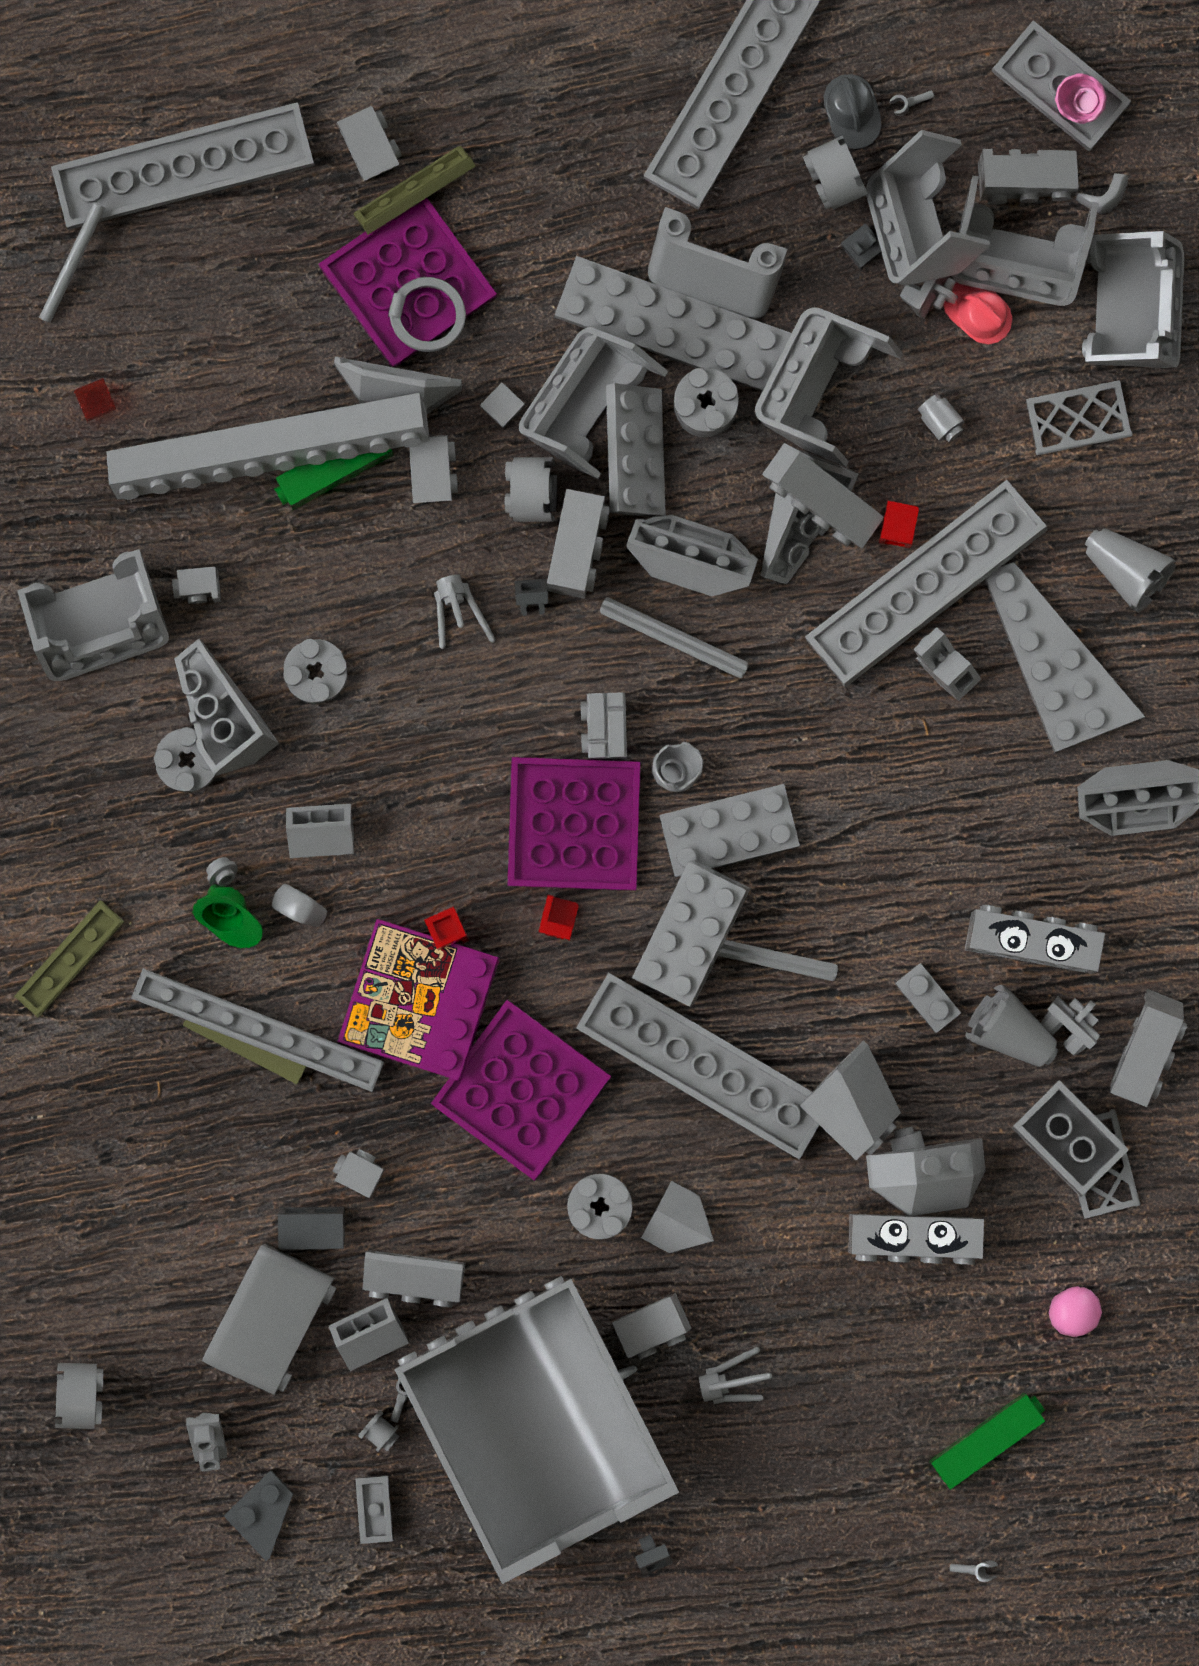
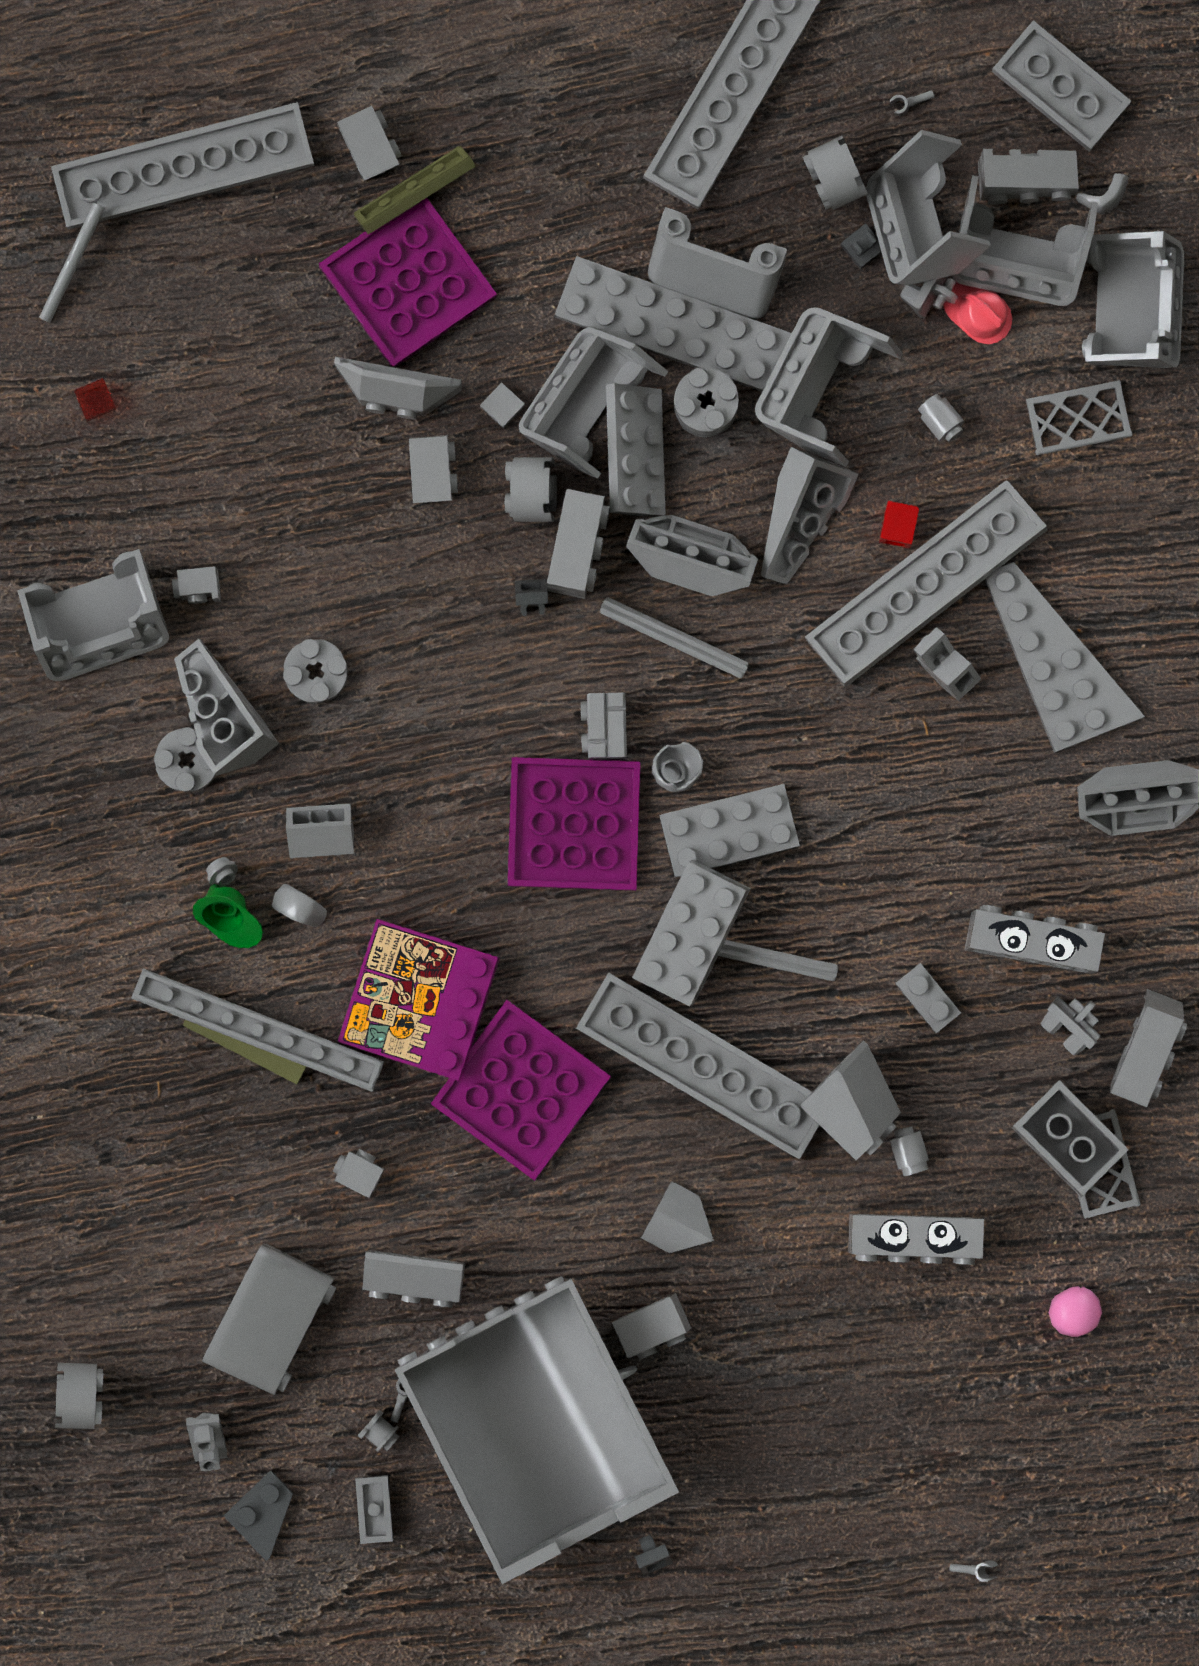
(69, 959): olive tile -> none
(268, 446): light grey brick -> none
(310, 481): green brick -> none
(311, 1227): dark grey hinge -> none
(368, 1334): light grey brick -> none
(397, 307): light grey piece -> none
(446, 928): red panel -> none
(452, 592): light grey plant -> none
(558, 918): red panel -> none
(583, 1215): light grey brick -> none
(715, 1385): light grey plant -> none
(823, 496): light grey brick -> none
(852, 110): dark grey piece -> none
(928, 1176): light grey wedge -> none
(988, 1440): green brick -> none
(1011, 1029): light grey cone -> none
(1081, 98): bright pink hair -> none
(1129, 566): light grey cone -> none

